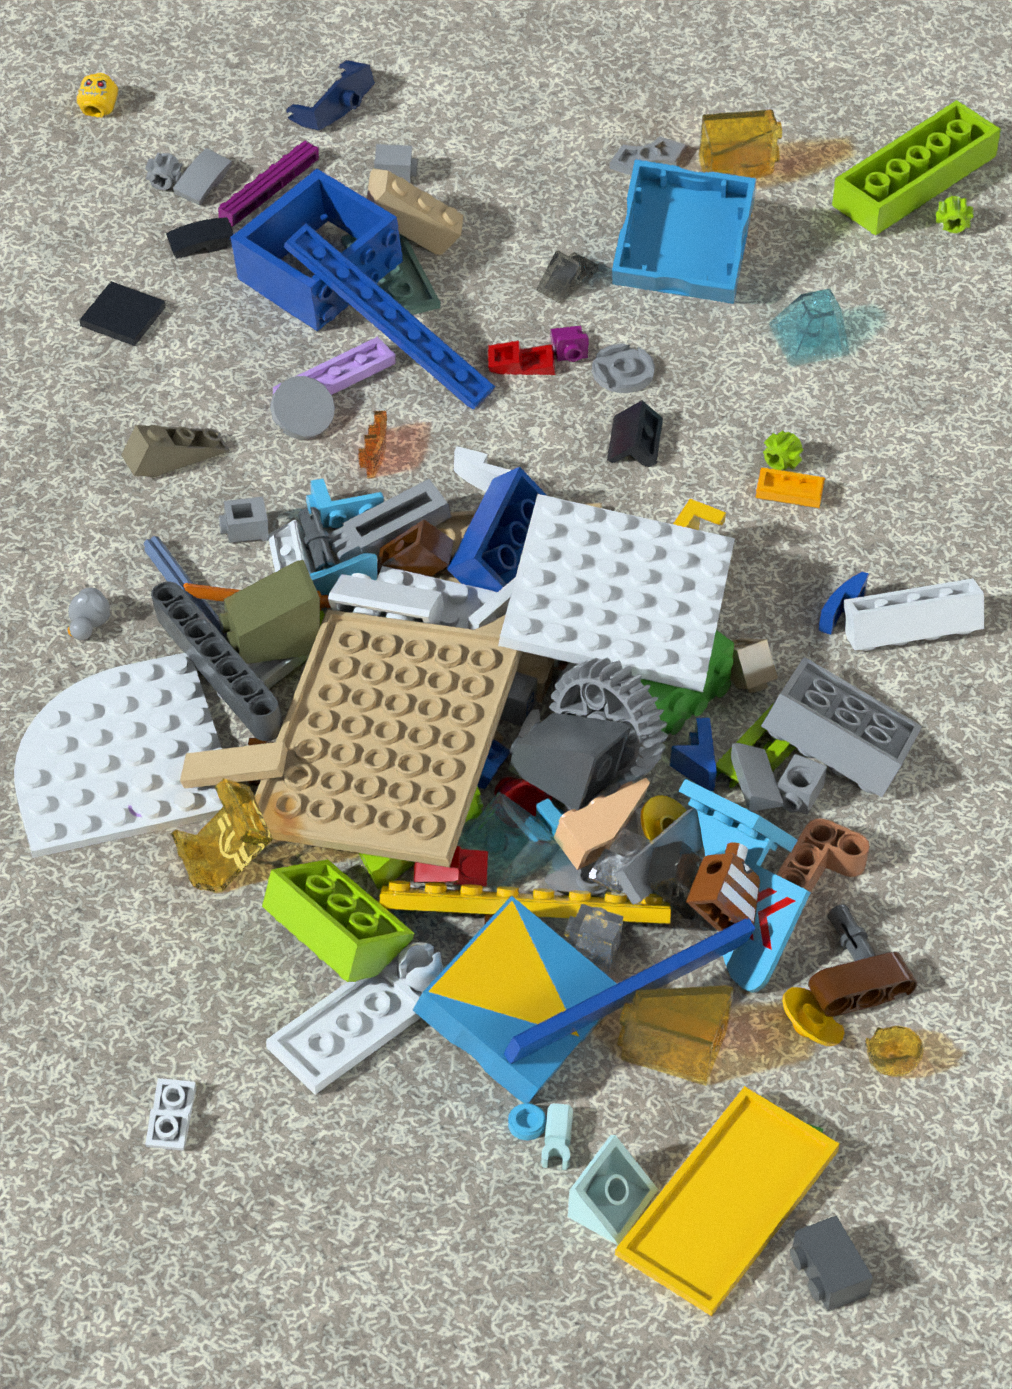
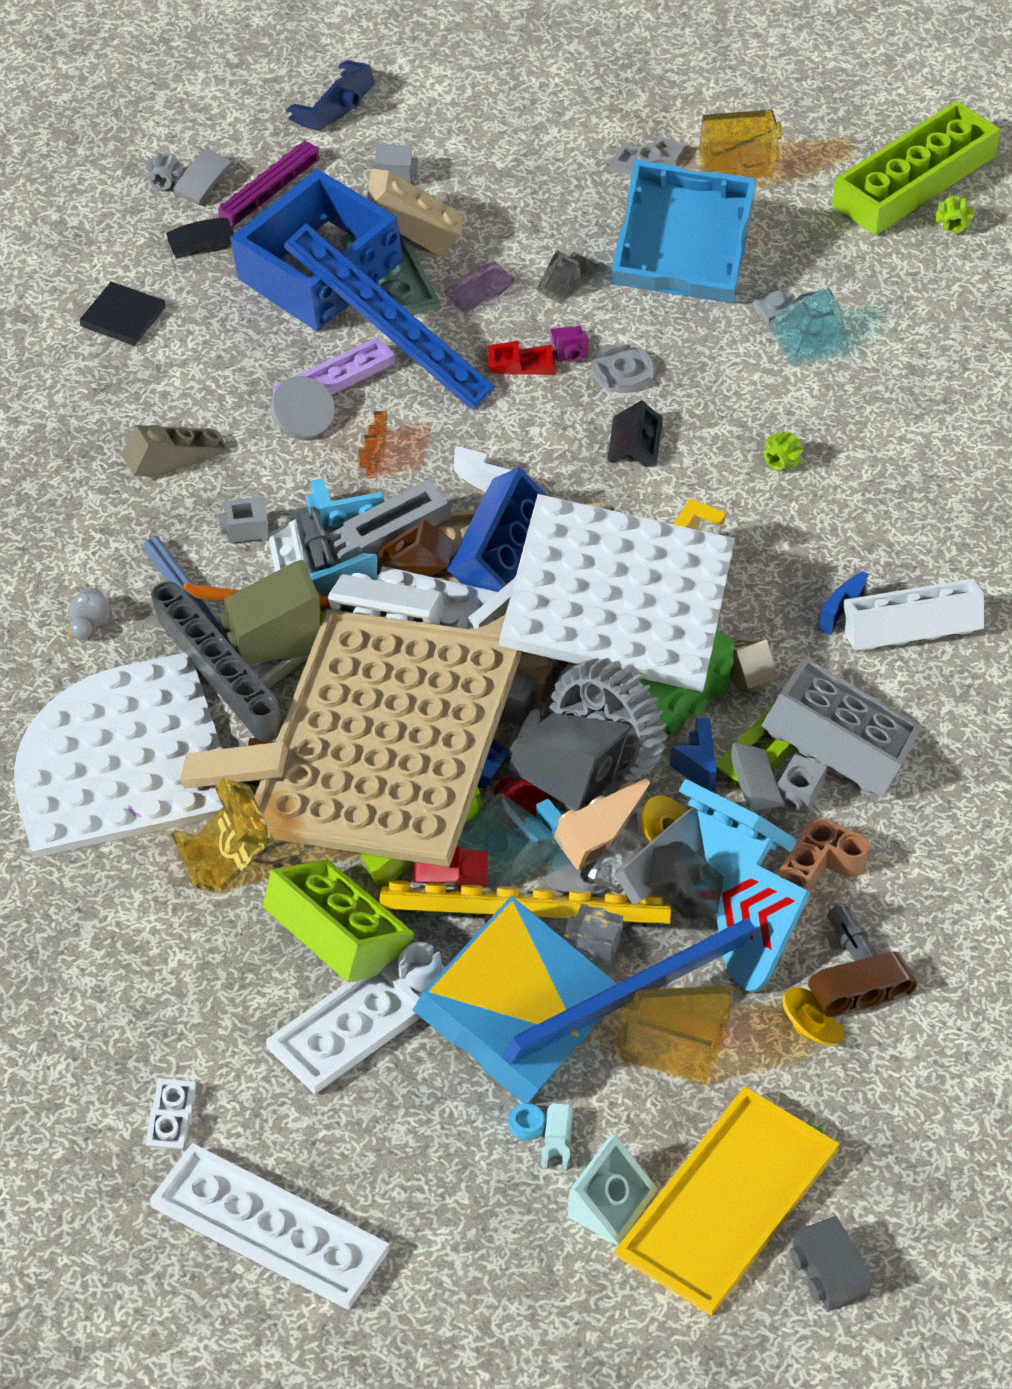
(97, 95): yellow head -> none
(270, 1226): none -> white plate
(475, 286): none -> clear purple slope
(725, 888): dark orange torso -> none
(771, 305): none -> light grey plate
(790, 487): light orange plate -> none
(906, 1050): clear yellow hair -> none

